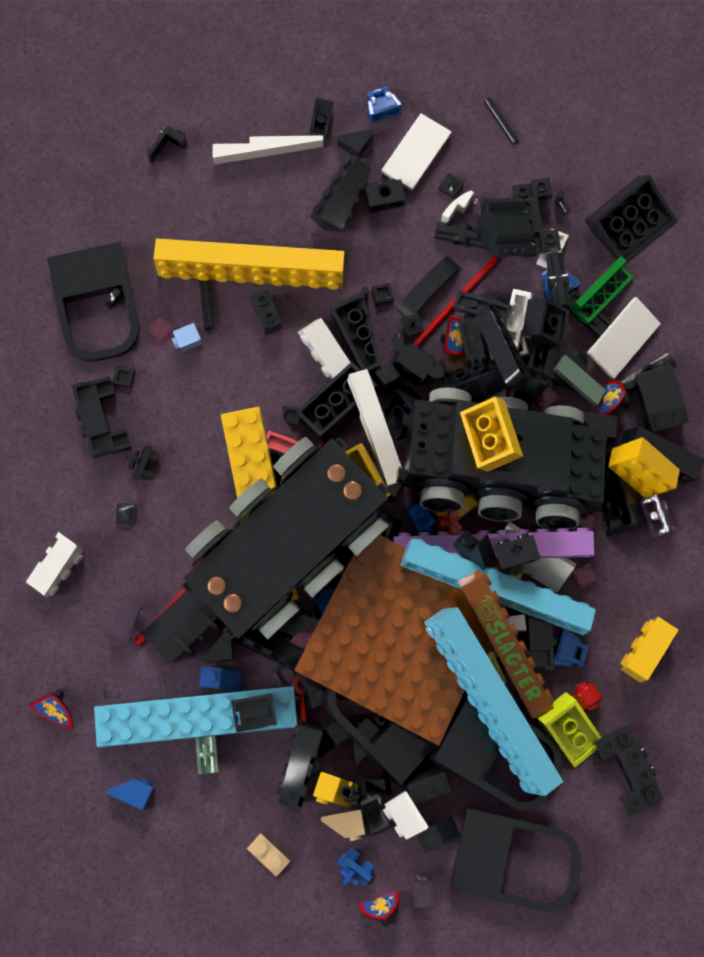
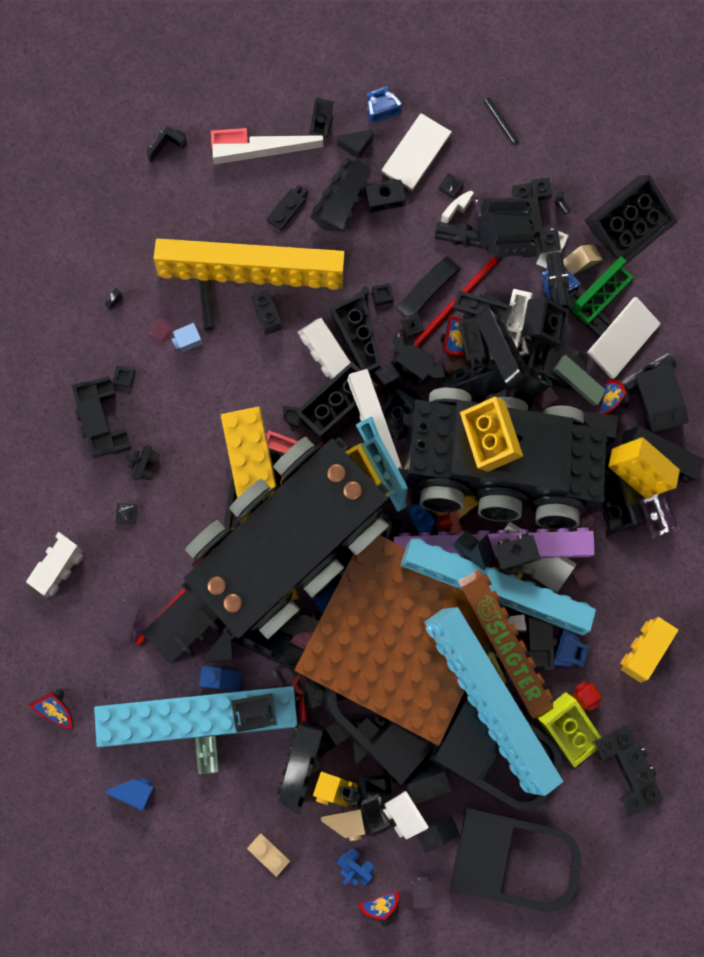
(88, 275): black window -> none
(229, 136): none -> coral tile
(229, 514): none -> black bar
(287, 208): none -> black hinge
(383, 463): none -> medium azure wedge
(582, 258): none -> tan slope

